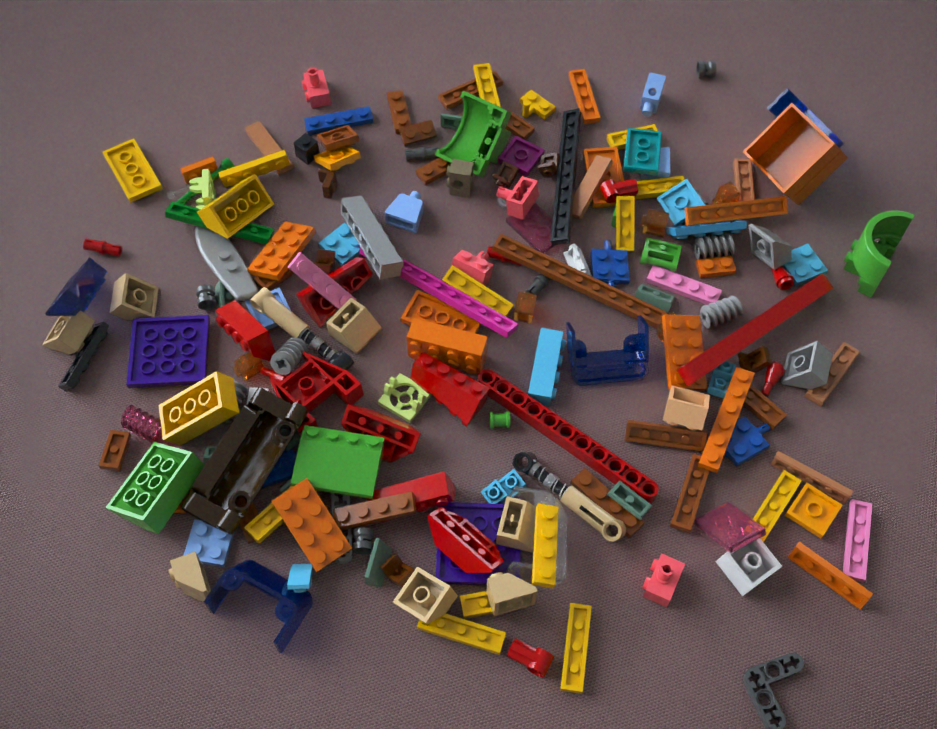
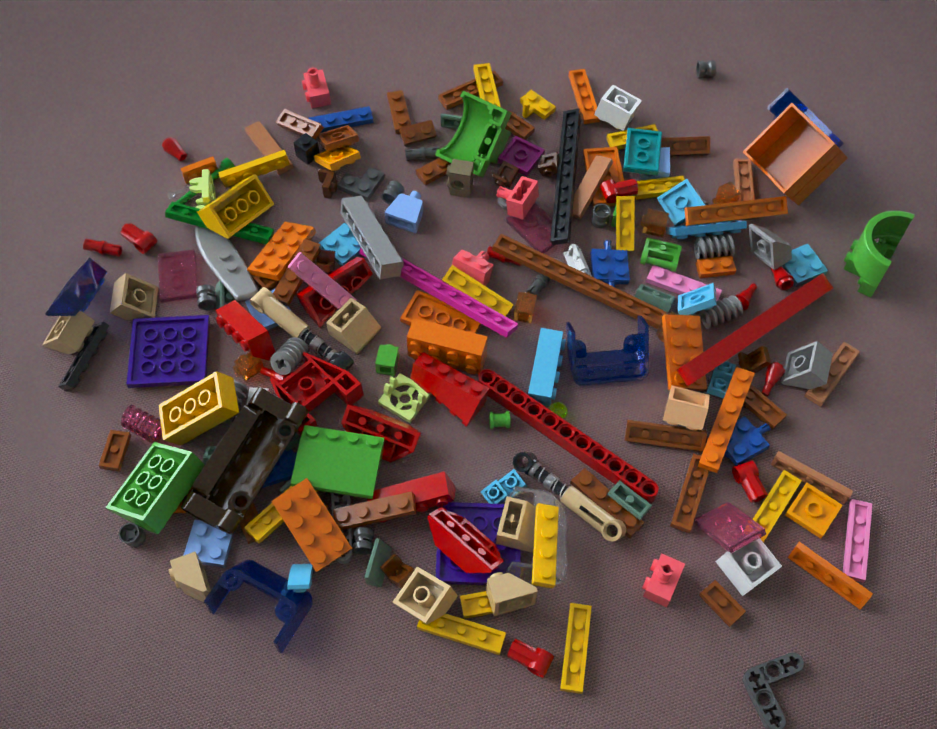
(130, 531): none -> dark grey wheel
(132, 170): yellow plate -> none
(141, 240): none -> red piece
(172, 147): none -> red cone
(177, 275): none -> clear pink tile
(290, 281): none -> dark orange plate
(299, 124): none -> plate
(362, 187): none -> dark grey plate
(387, 359): none -> bright green brick
(393, 190): none -> dark grey wheel
(559, 409): none -> clear neon green plate
(601, 215): none -> dark grey wheel
(617, 107): none -> white brick
(652, 98): light blue torso -> none
(687, 145): none -> dark orange plate
(696, 300): none -> medium azure plate
(722, 603): none -> dark orange plate
(746, 296): none -> red cone
(748, 476): none -> red piece

